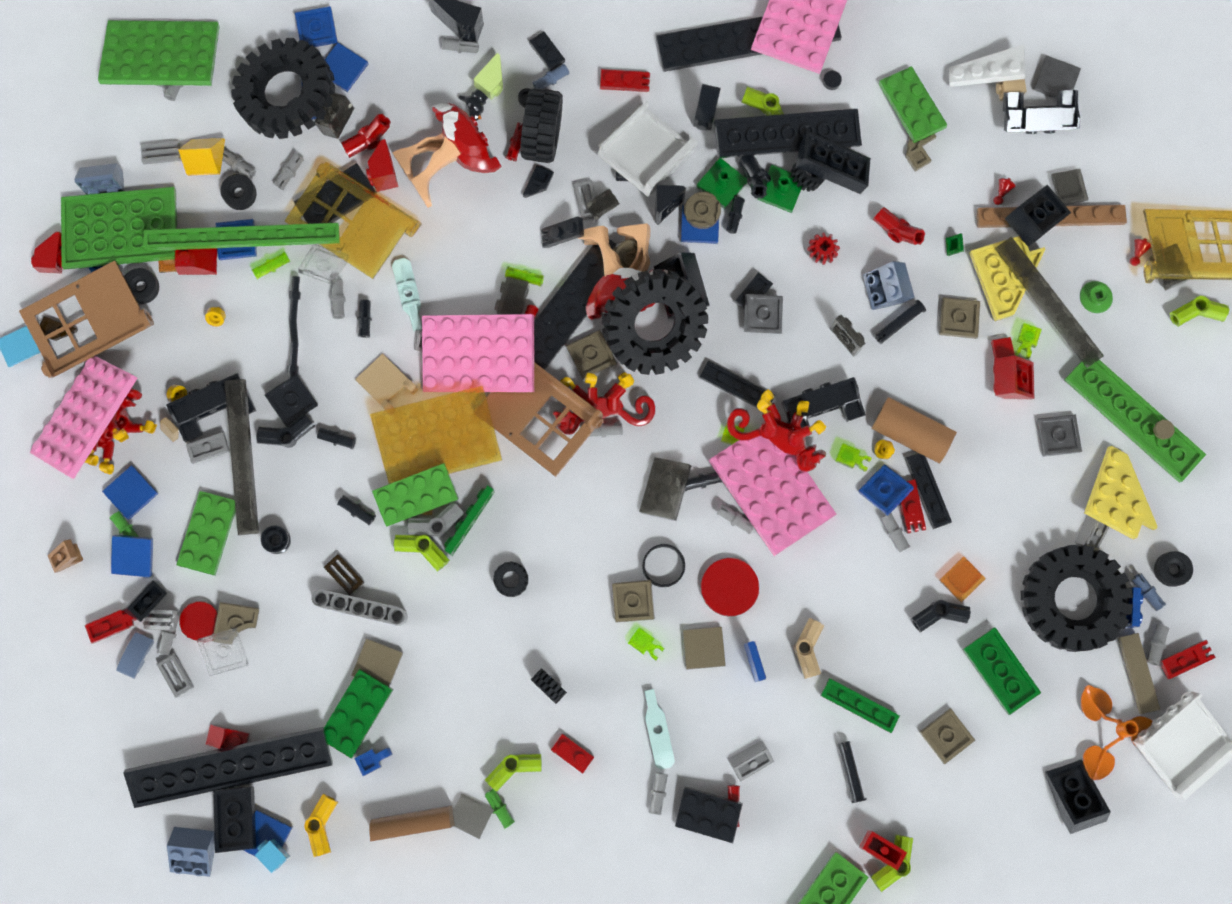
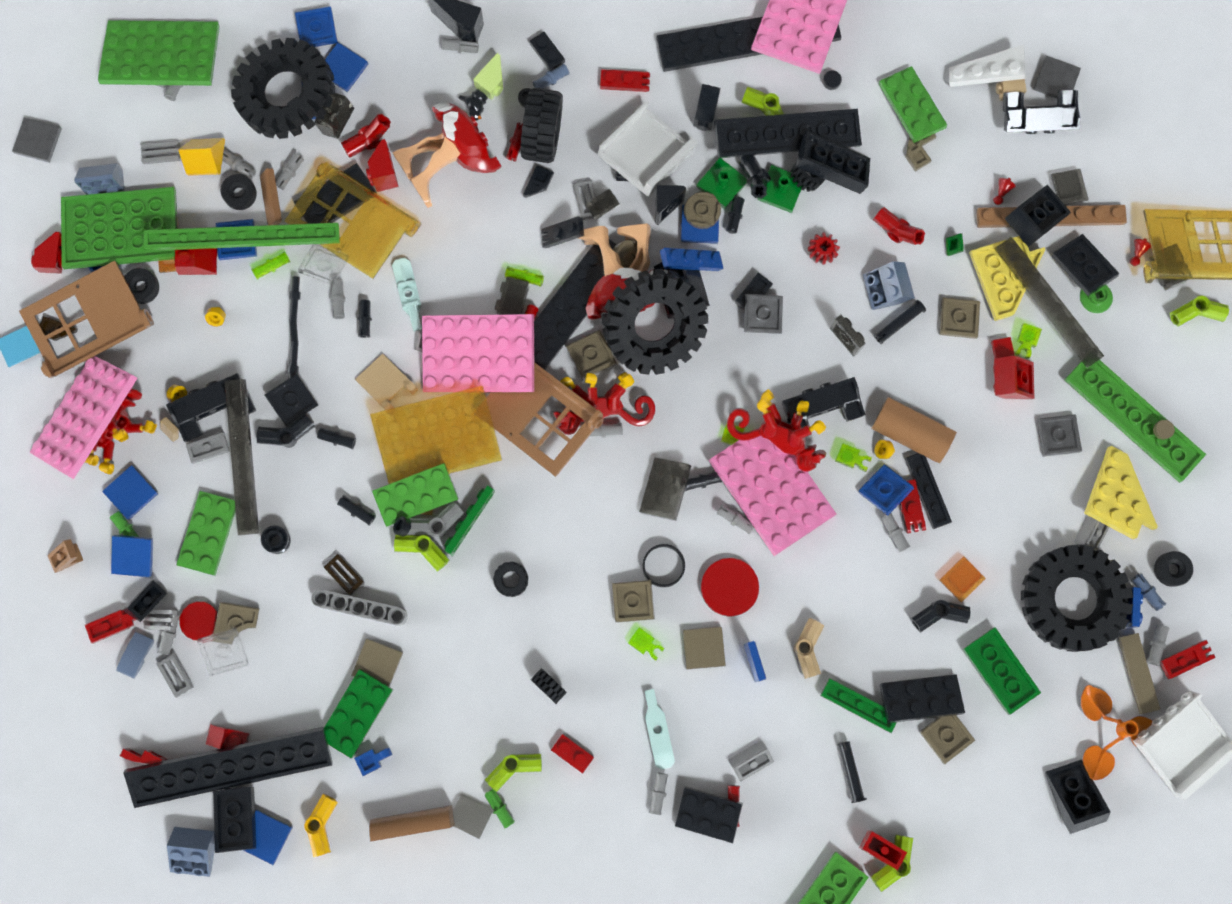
(36, 140): none -> flat silver tile
(147, 757): none -> red slope
(270, 197): none -> medium nougat tile
(271, 855): medium azure brick -> none
(402, 526): none -> black tile
(691, 259): none -> blue plate
(732, 384): black tile -> none
(922, 698): none -> black plate
(1085, 264): none -> black plate

